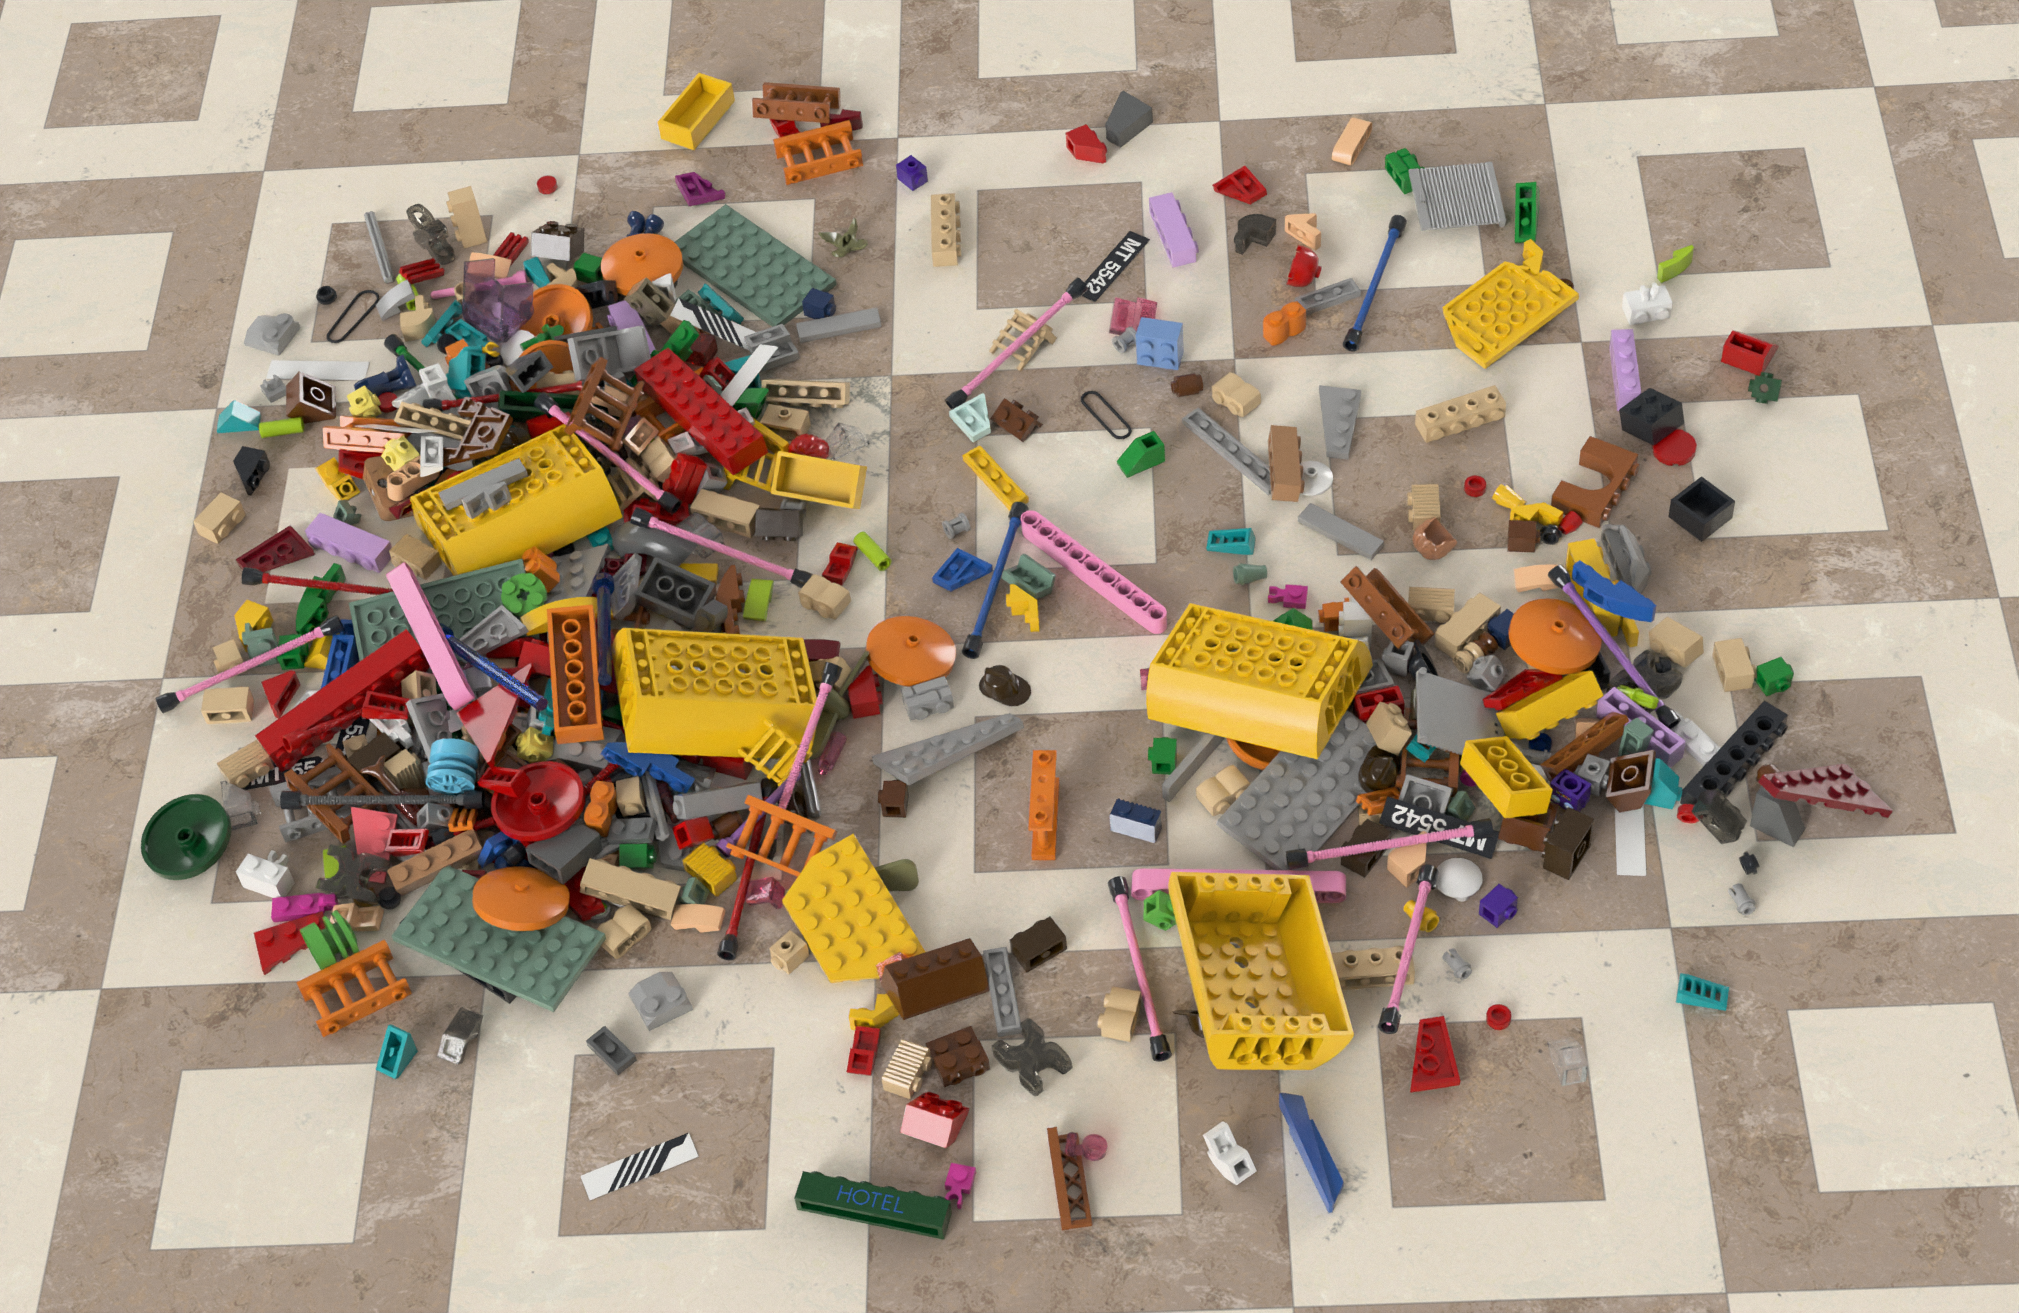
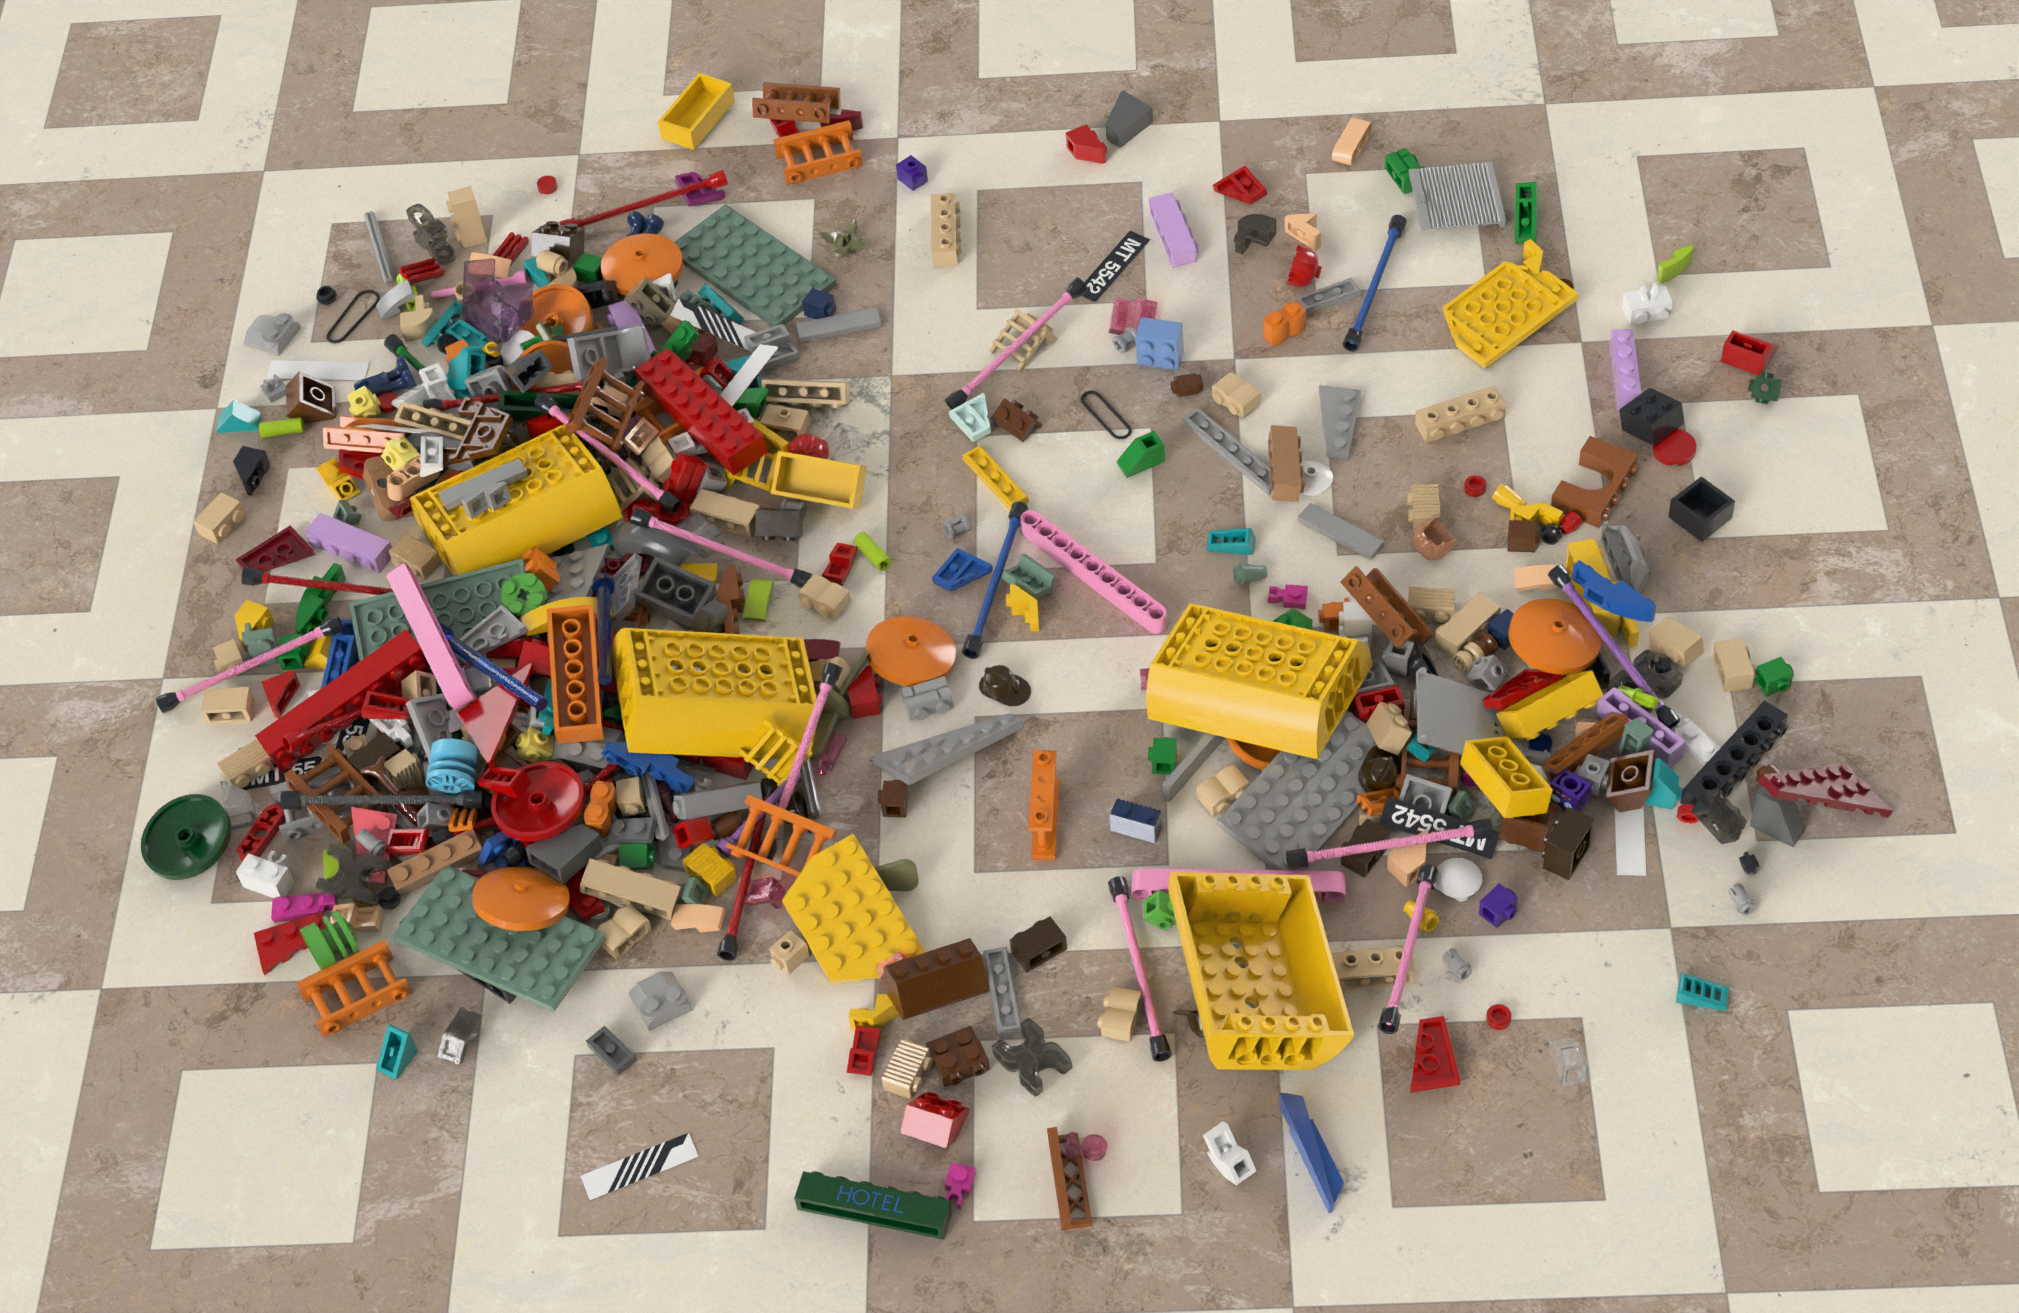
(262, 823): none -> red beam
(375, 846): none -> light grey pin
(545, 330): none -> olive tile
(551, 262): none -> tan brick
(714, 180): none -> red hose

